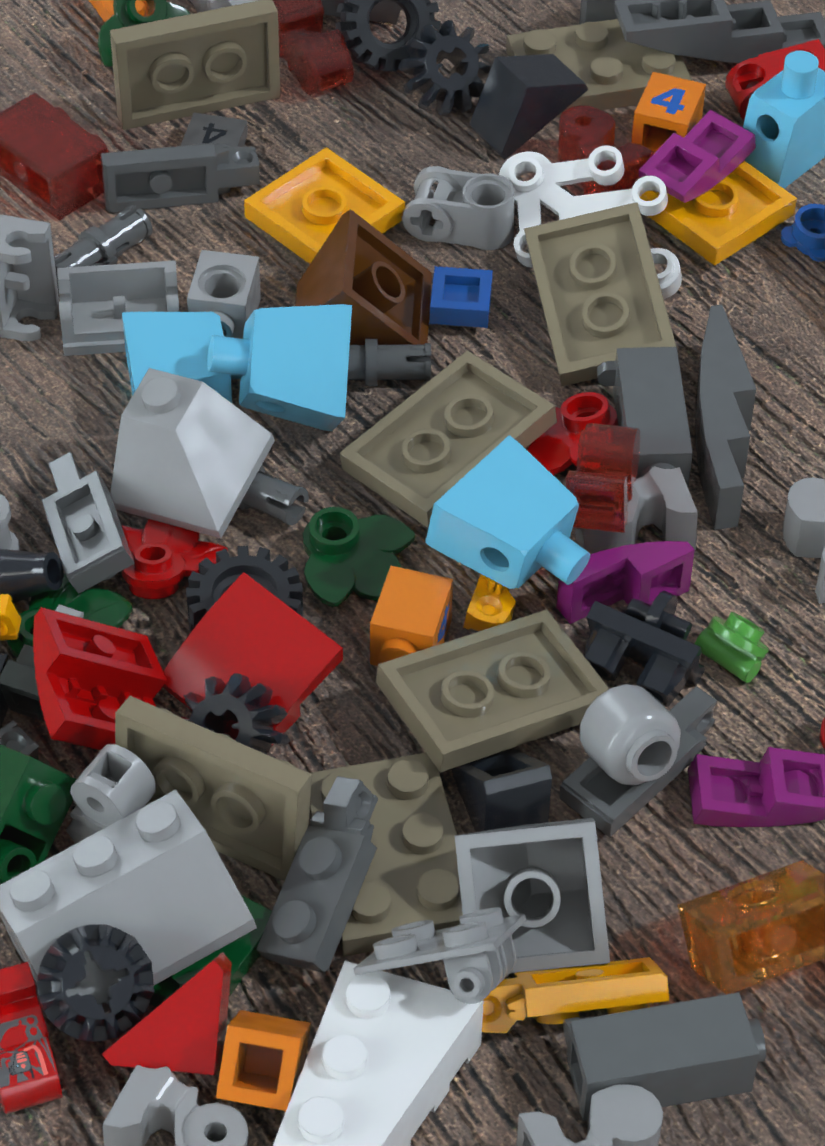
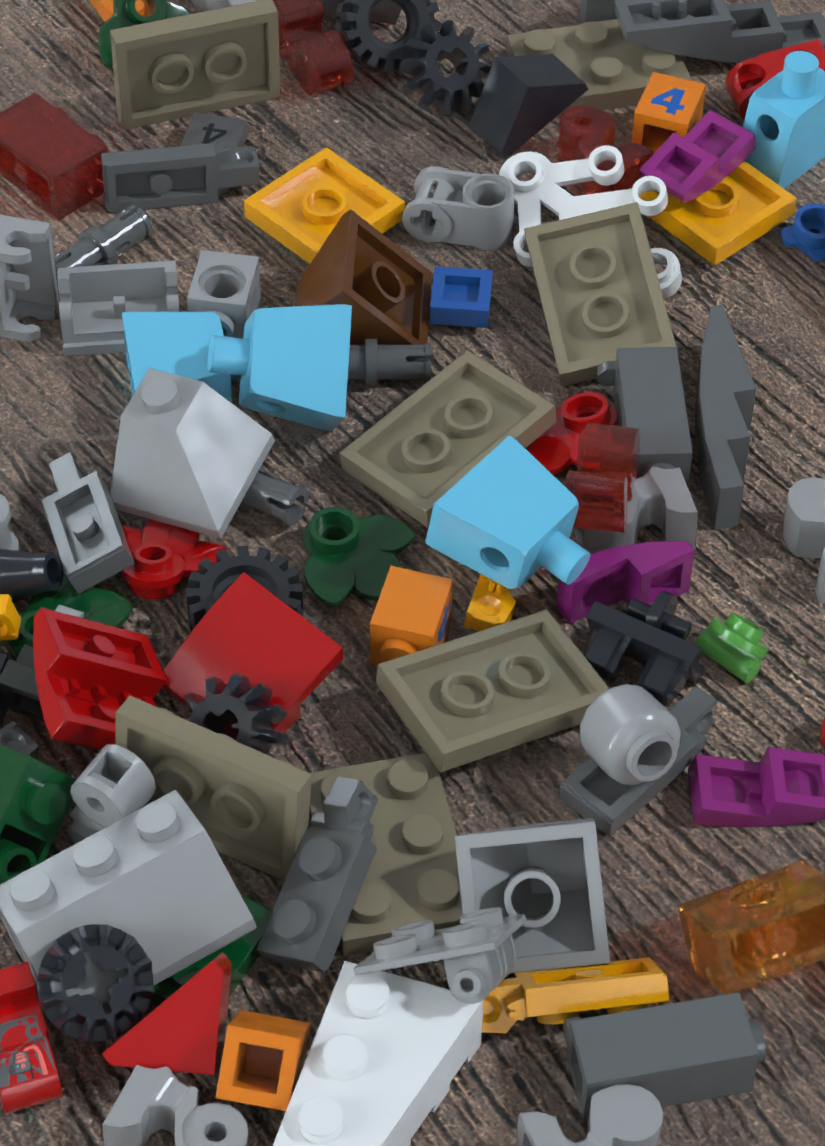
(505, 790): black slope -> none

